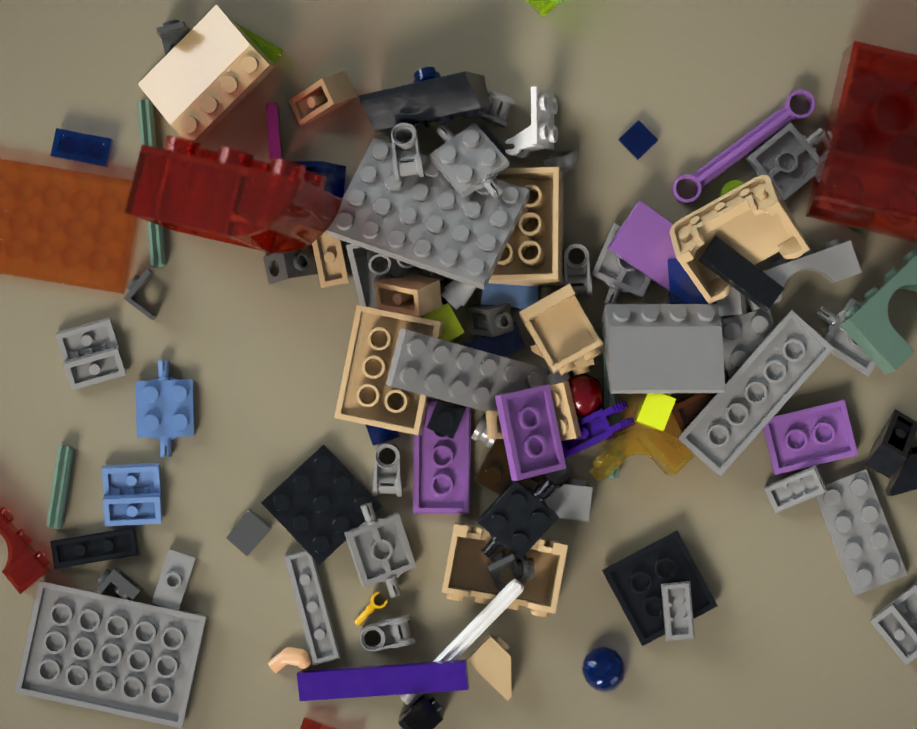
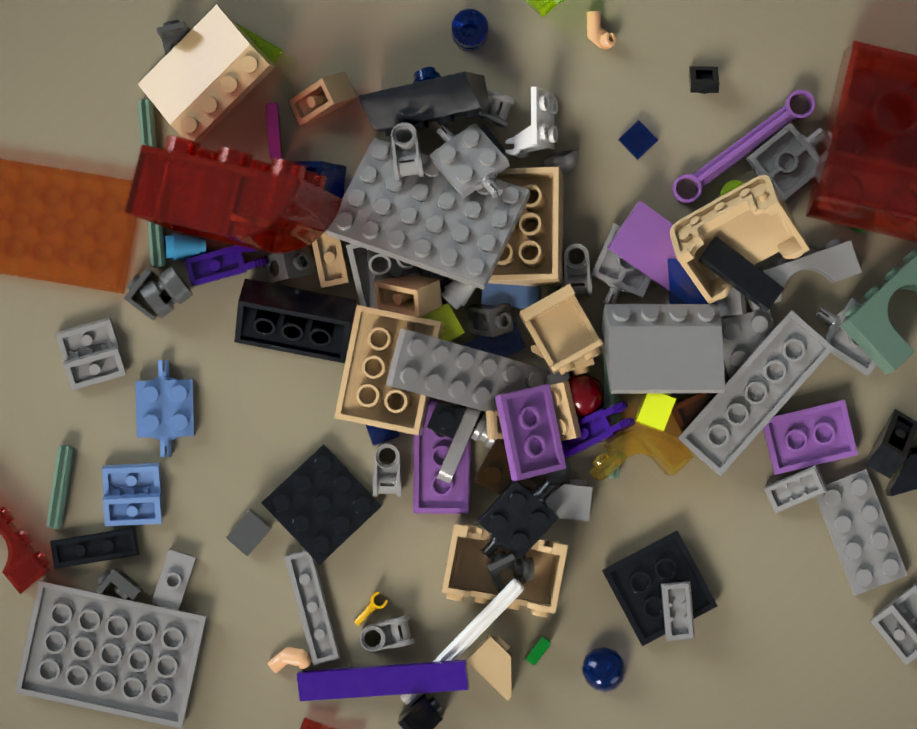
(81, 147): clear blue plate -> none
(175, 287): none -> dark grey wheel
(184, 246): none -> dark azure cone
(220, 265): none -> dark purple hinge
(294, 320): none -> black slope
(380, 550): light grey plate -> none
(458, 444): none -> light grey beam
(469, 30): none -> clear blue wheel
(538, 650): none -> green tile
(596, 33): none -> light nougat arm
(703, 79): none -> black plate

